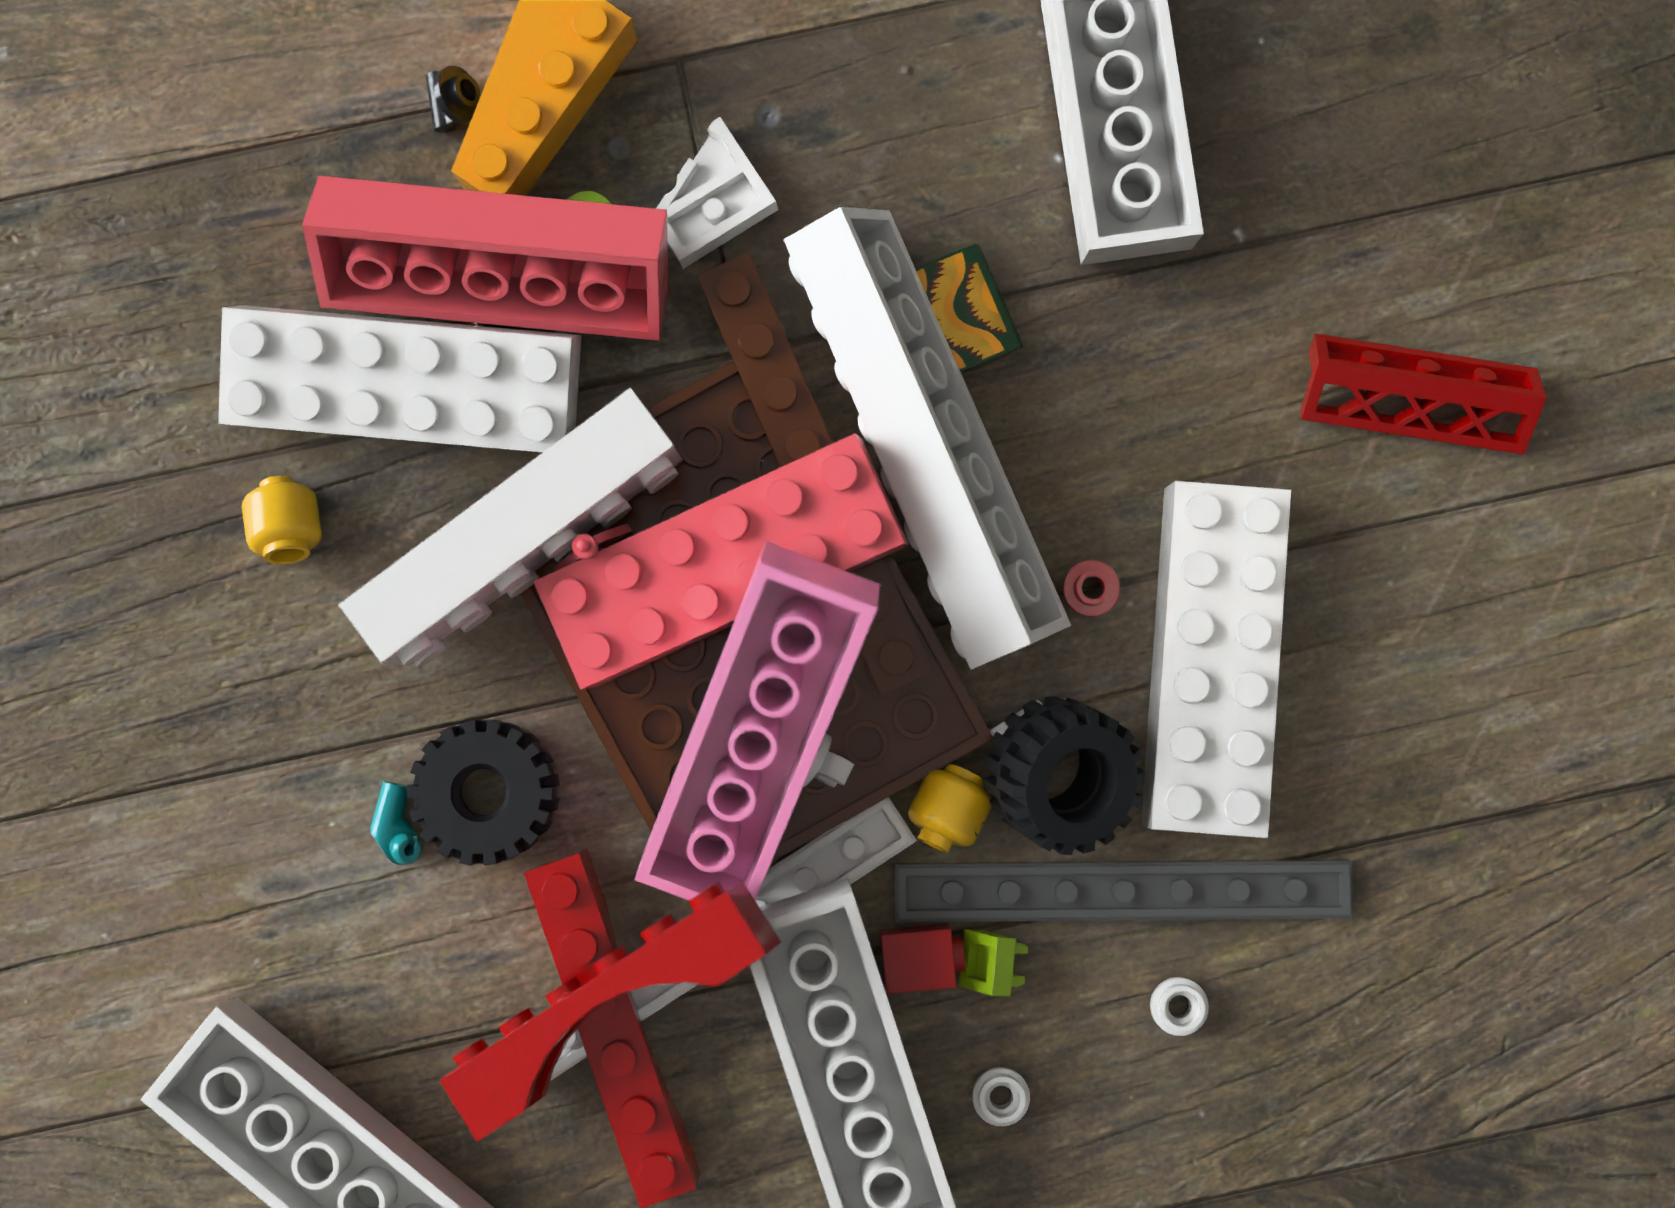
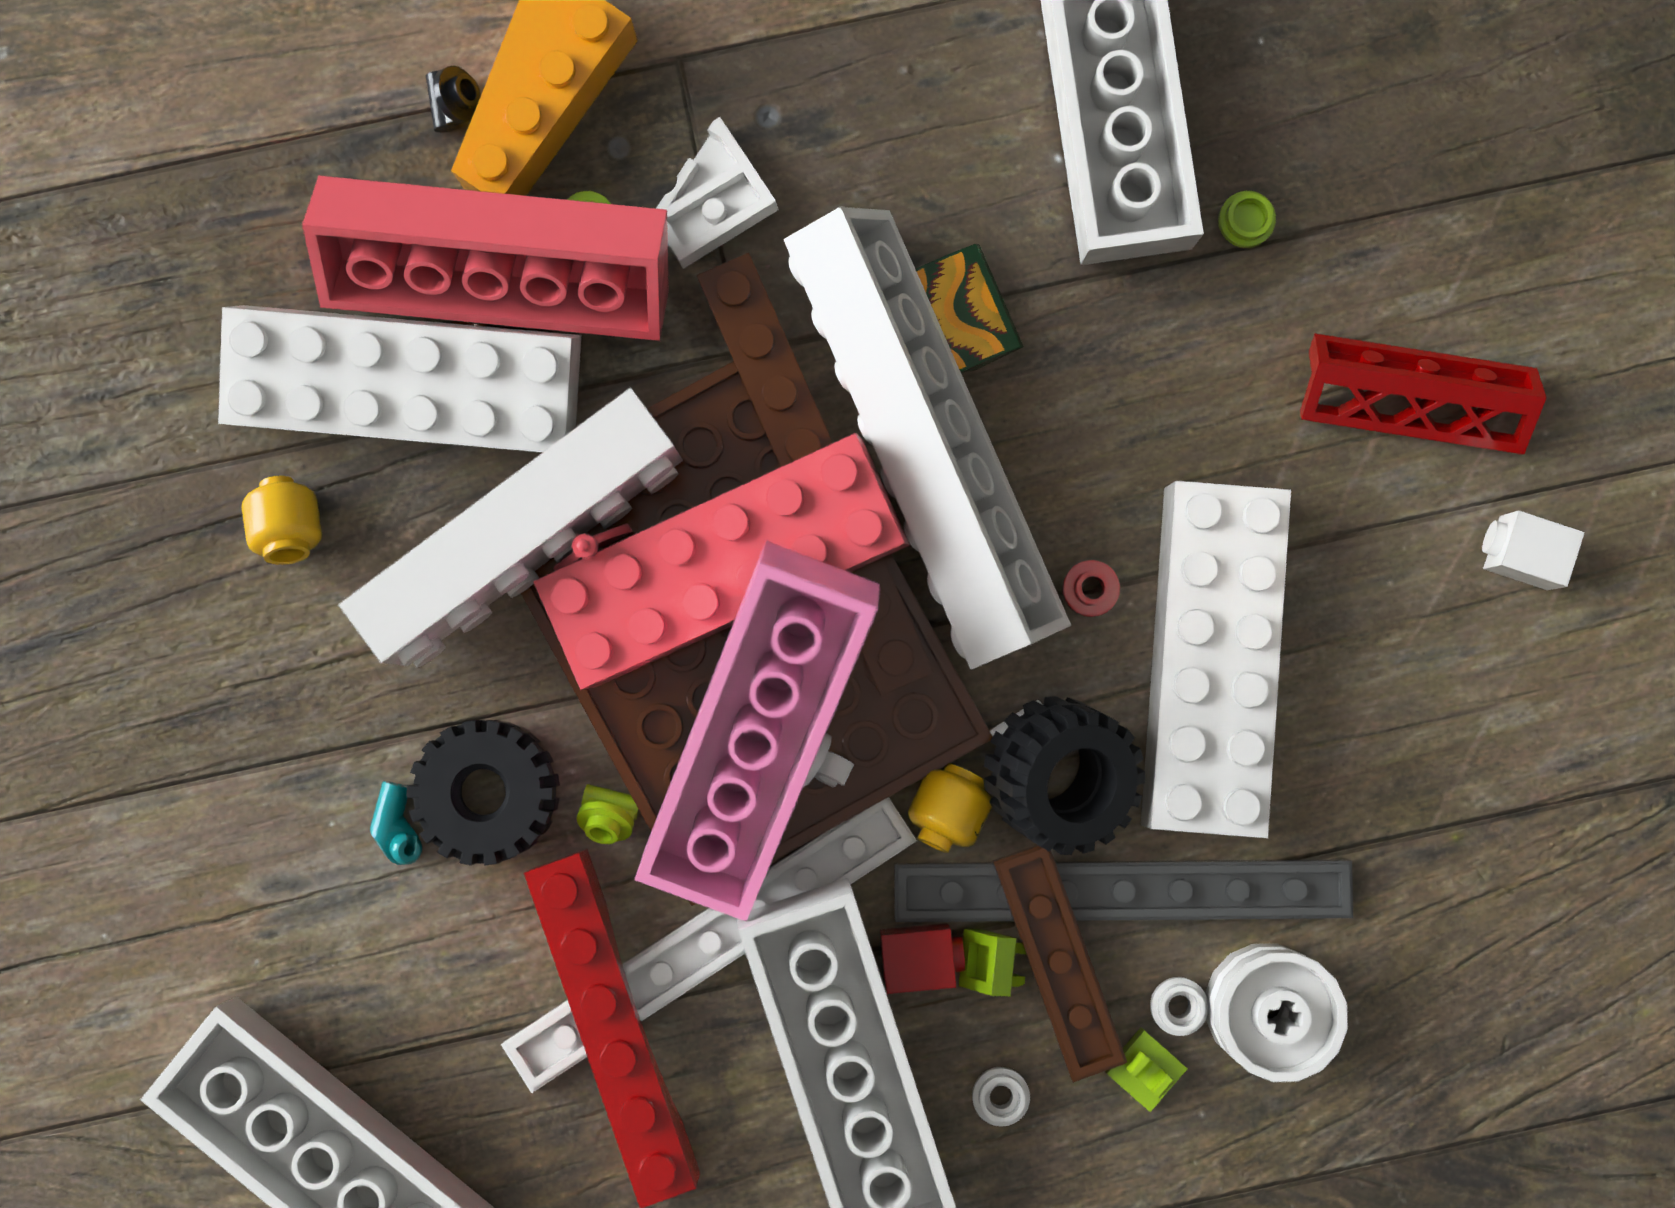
(606, 814): none -> lime plate
(703, 948): red arch -> none
(1060, 962): none -> reddish brown tile
(1149, 1070): none -> lime tile
(1247, 219): none -> lime plate
(1300, 1036): none -> white wheel
(1531, 550): none -> white brick

